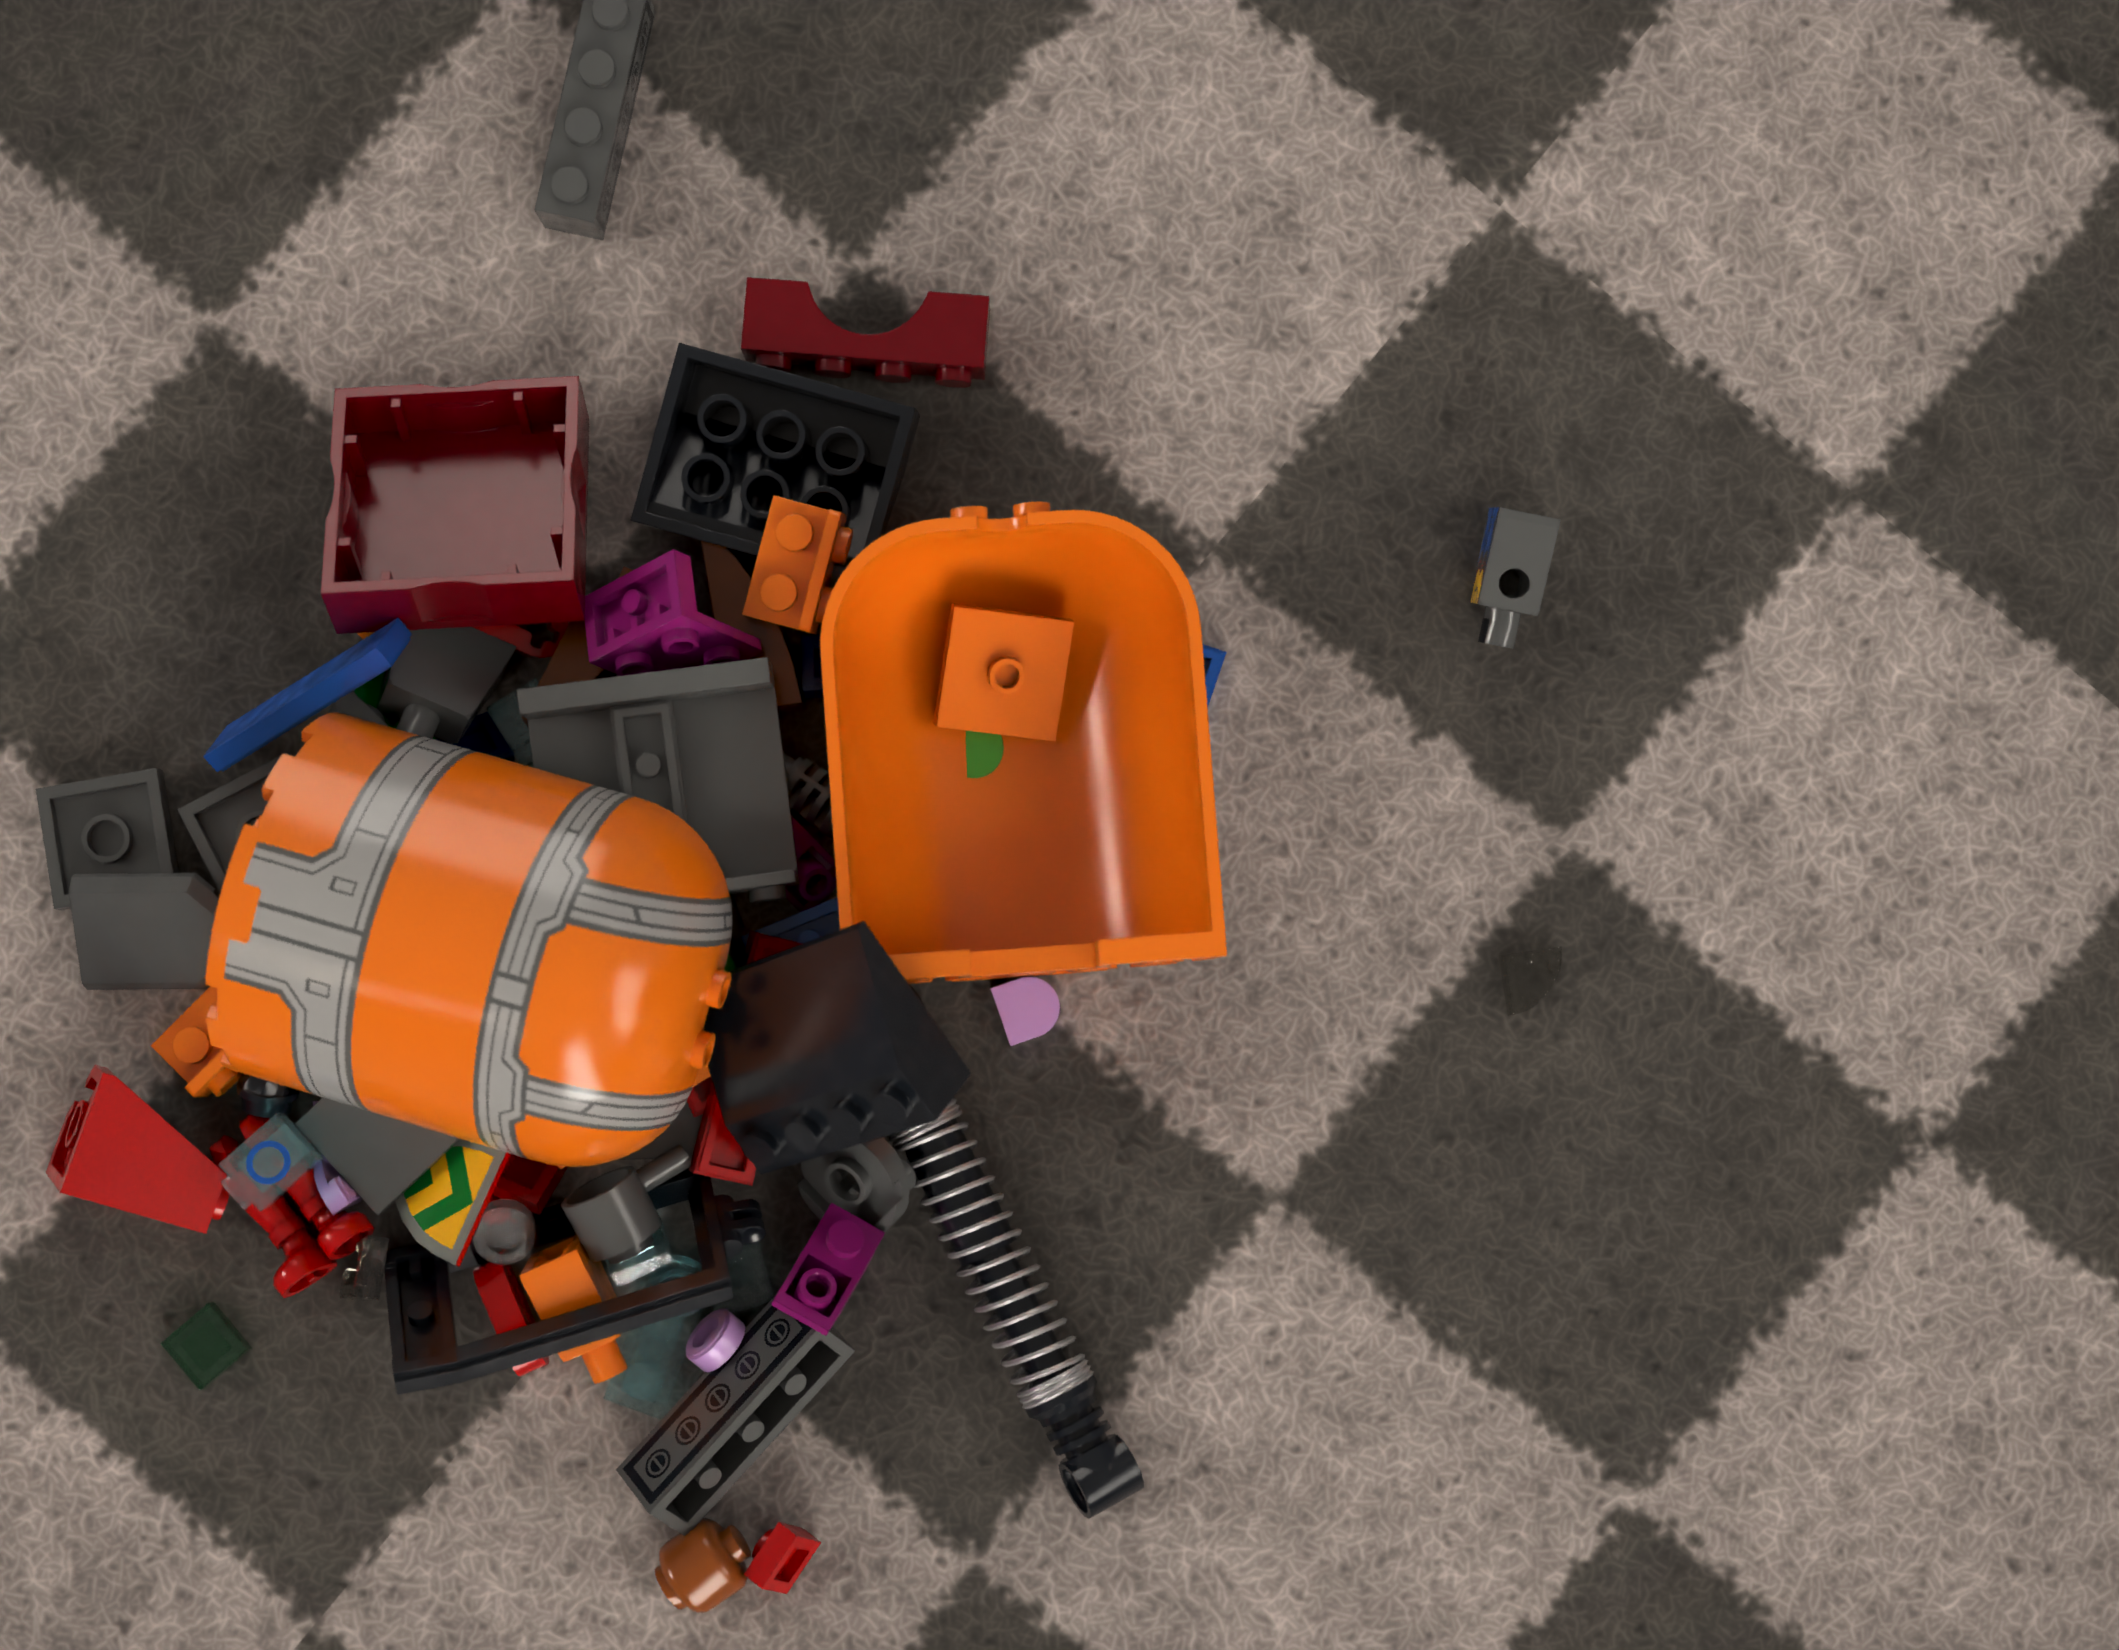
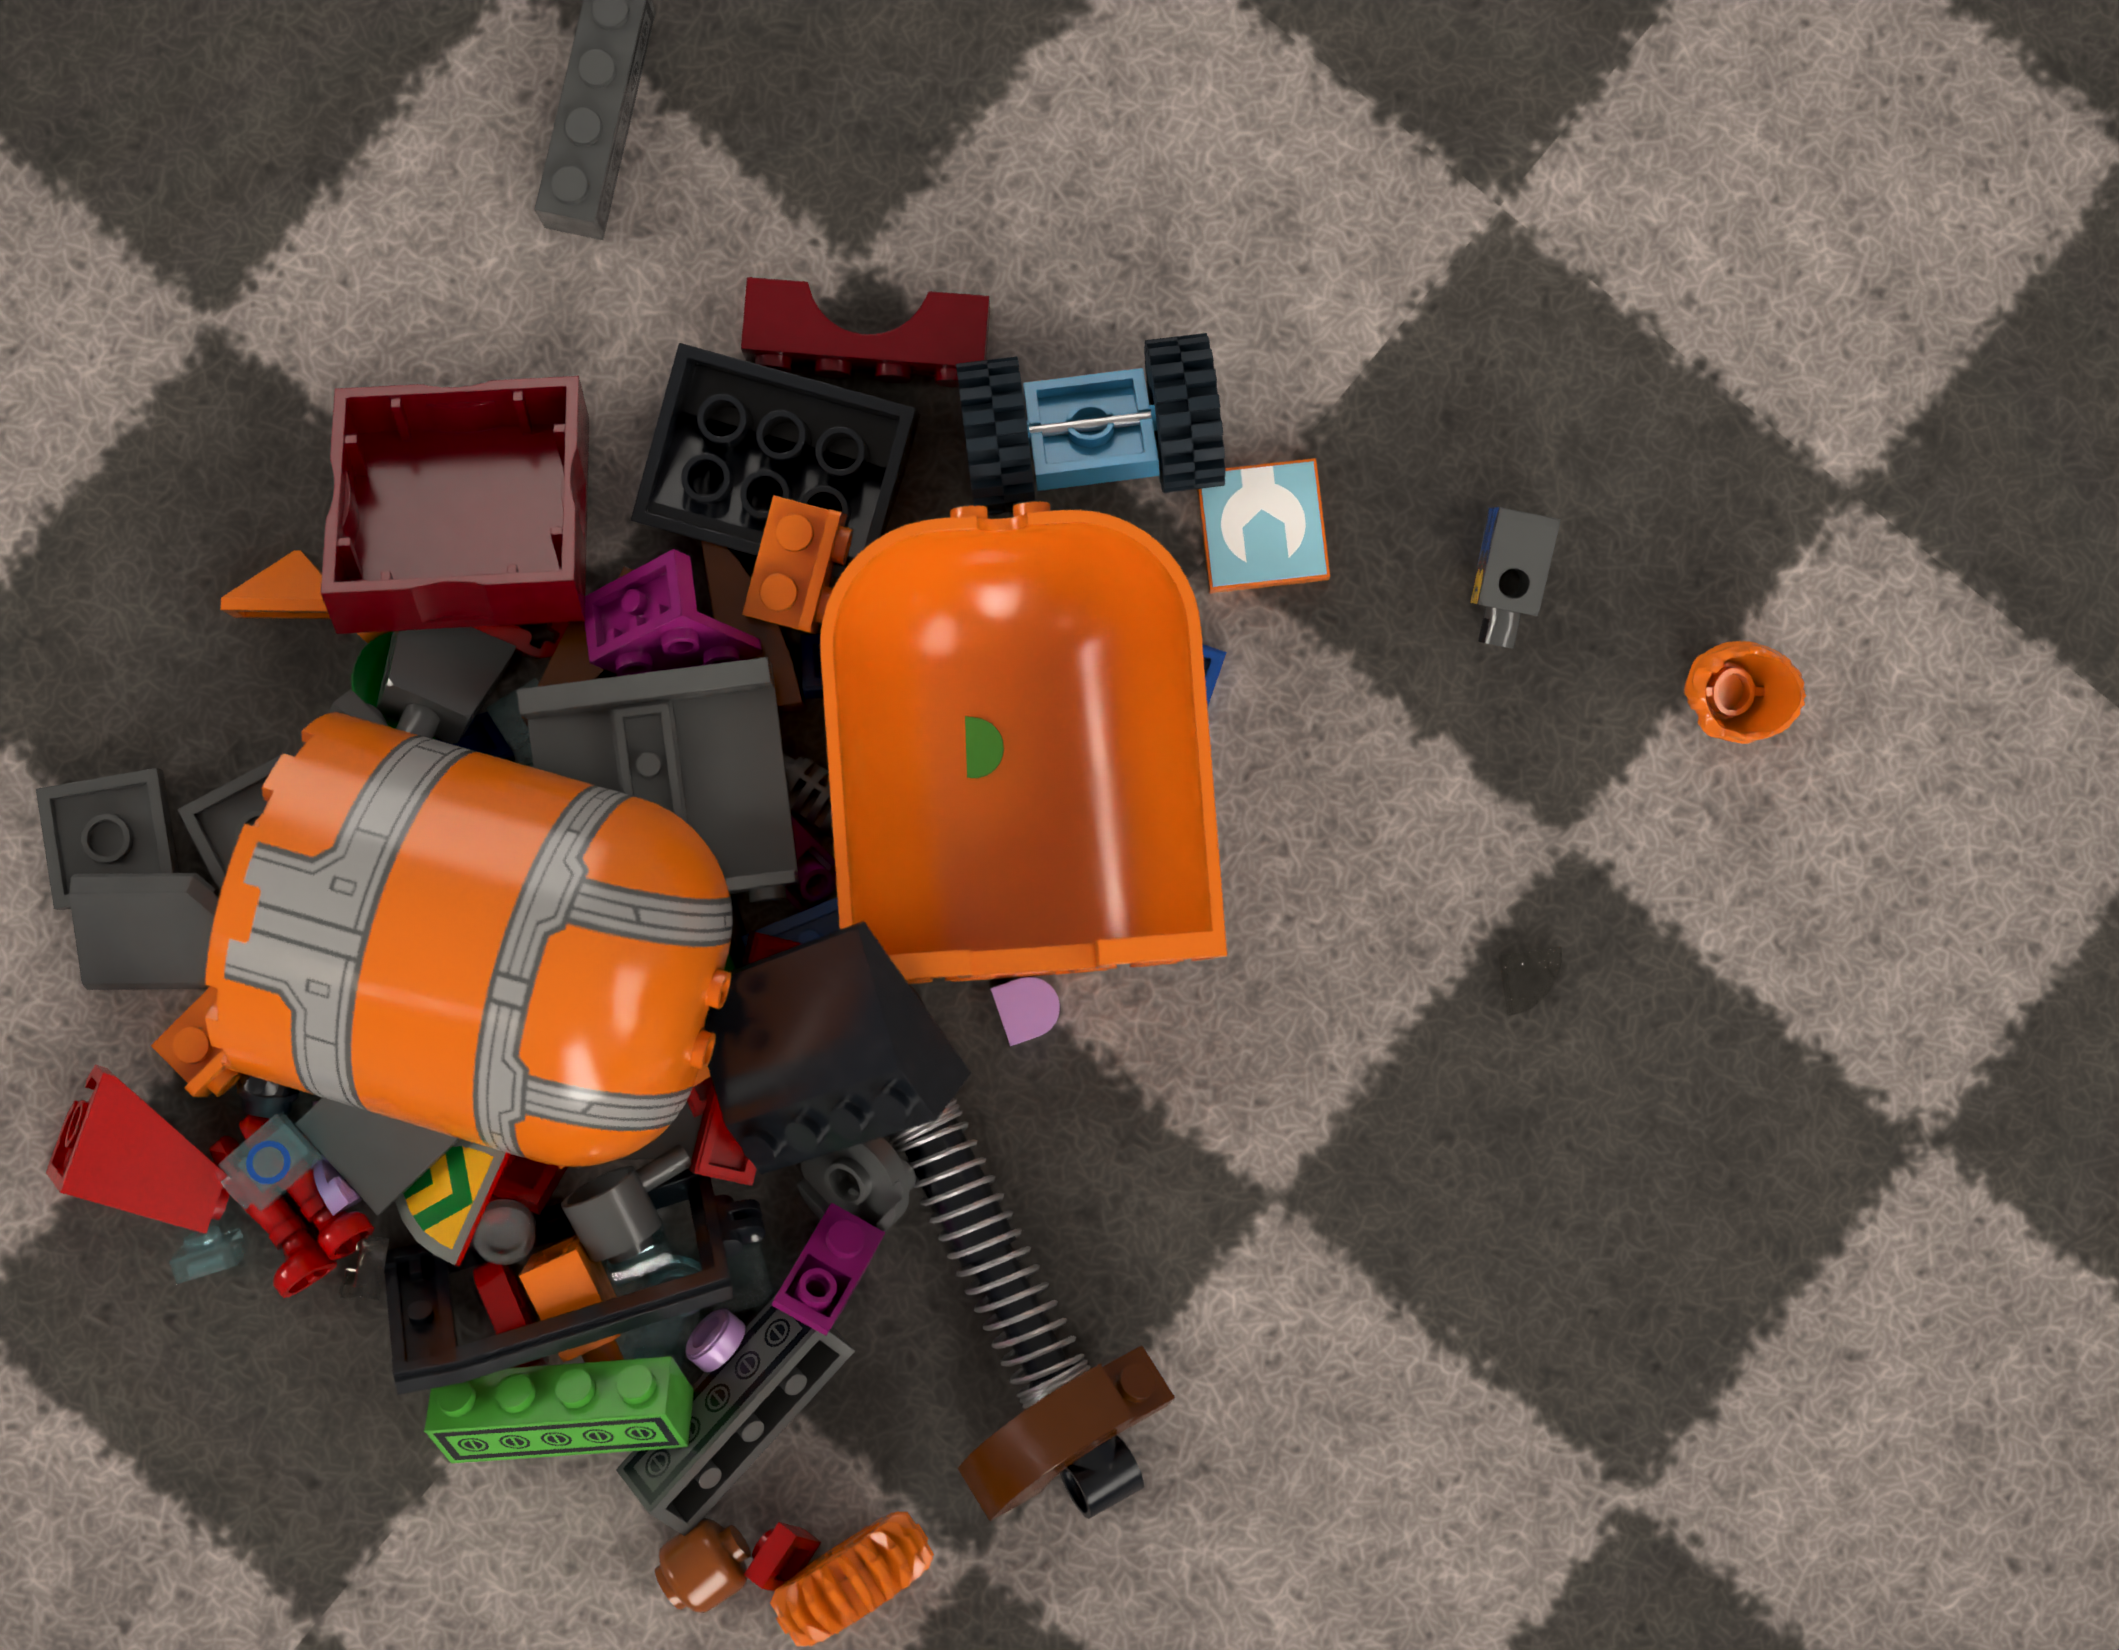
(206, 1345): clear green tile -> none
(207, 1253): none -> clear light blue plate
(280, 592): none -> orange slope
(309, 695): blue tile -> none
(563, 1411): none -> bright green brick
(852, 1579): none -> orange gear
(1003, 672): orange plate -> none
(1061, 1429): none -> reddish brown arch
(1094, 425): none -> plate
(1264, 527): none -> tile
(1744, 691): none -> orange hair

